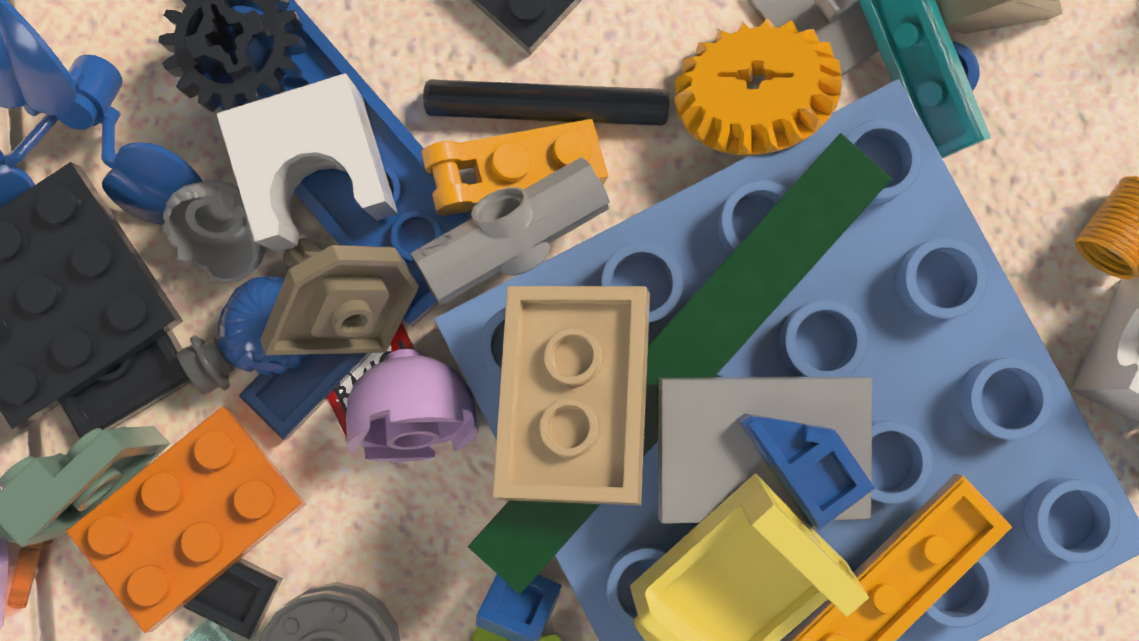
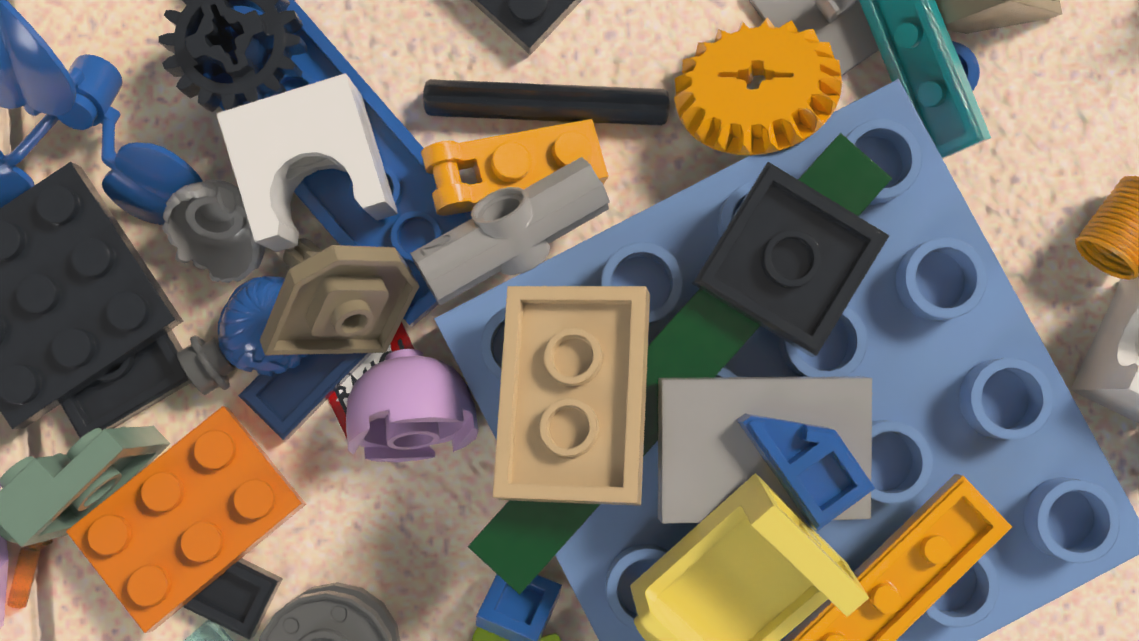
(790, 259): none -> black tile

